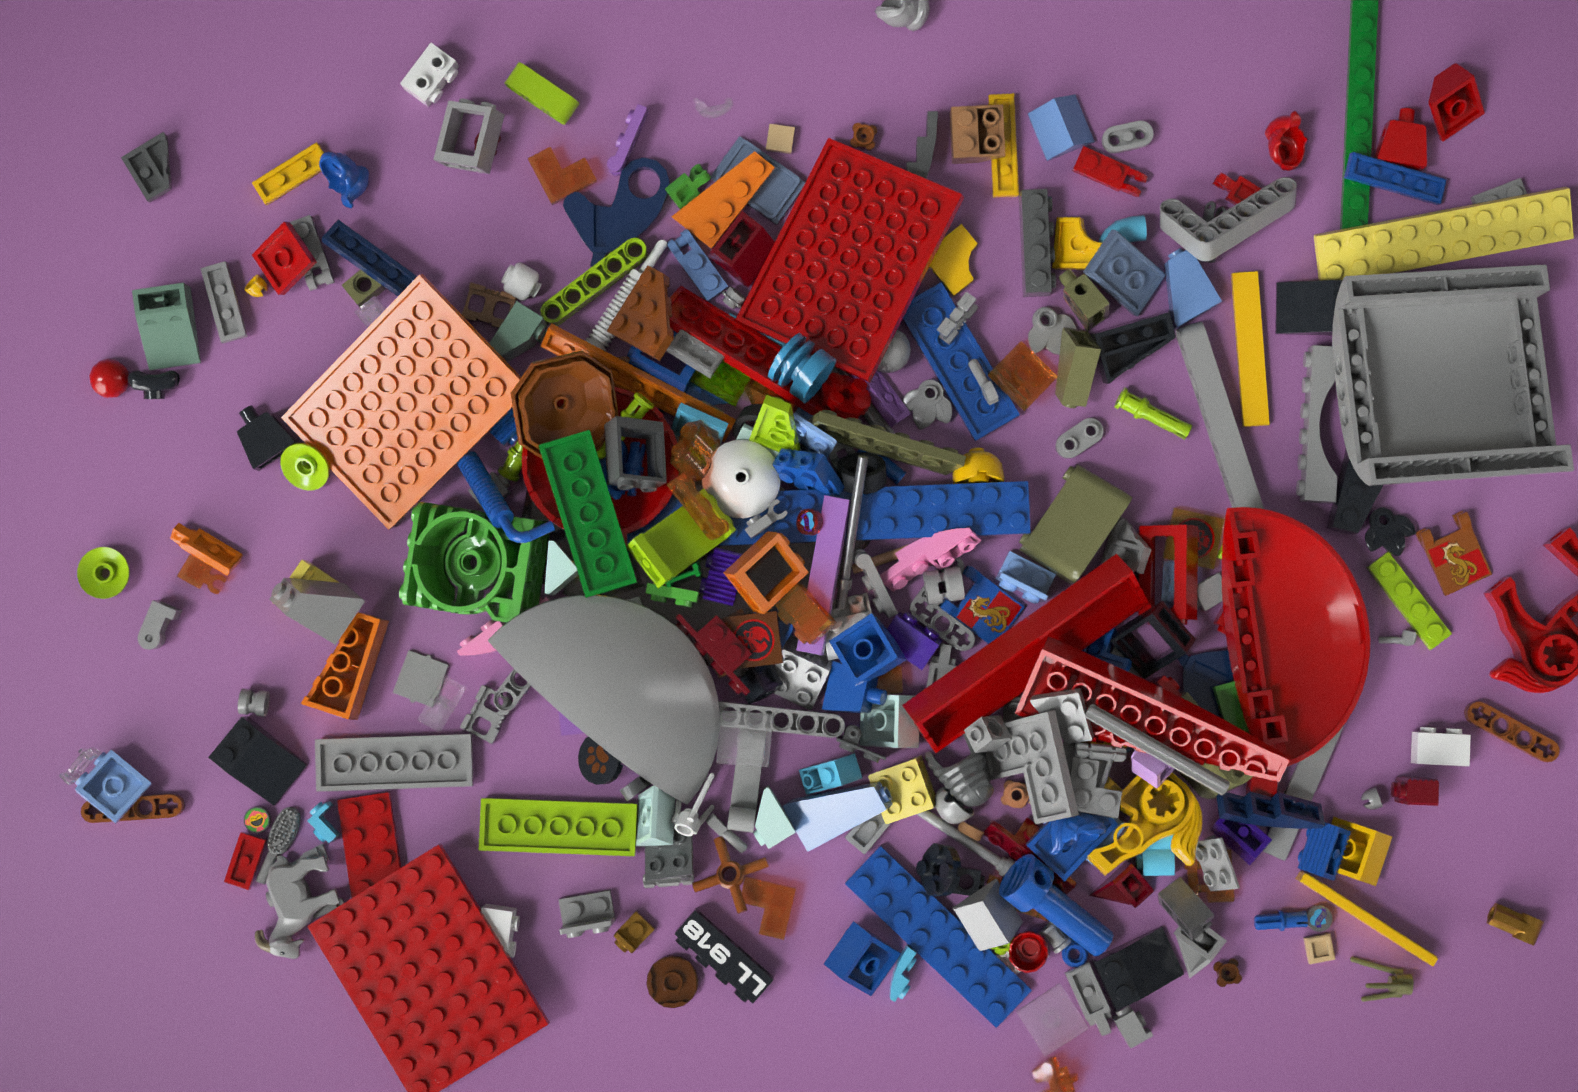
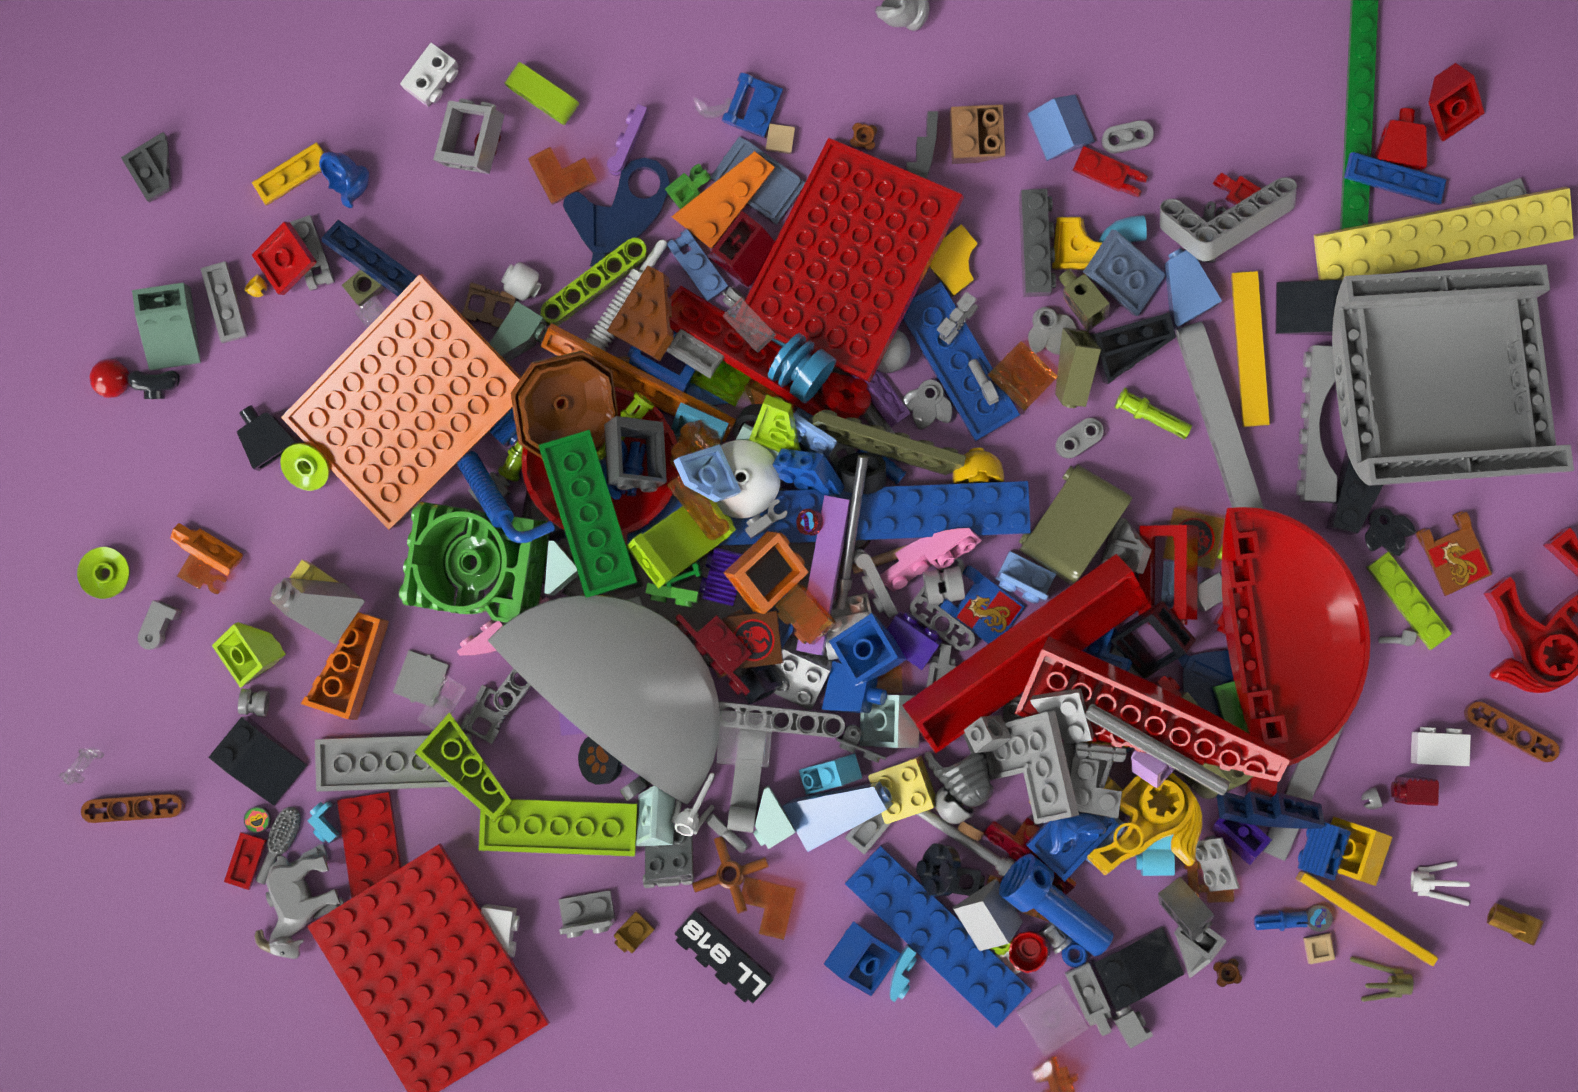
(112, 786): light blue plate -> none
(247, 652): none -> lime slope
(460, 764): none -> lime wedge
(672, 981): reddish brown tile -> none
(708, 473): none -> light blue plate
(749, 325): none -> clear plate
(760, 108): none -> blue plate
(1005, 169): yellow tile -> none
(1011, 786): nougat brick -> none
(1124, 886): dark red slope -> none
(1286, 141): red hair -> none
(1423, 882): none -> white plant

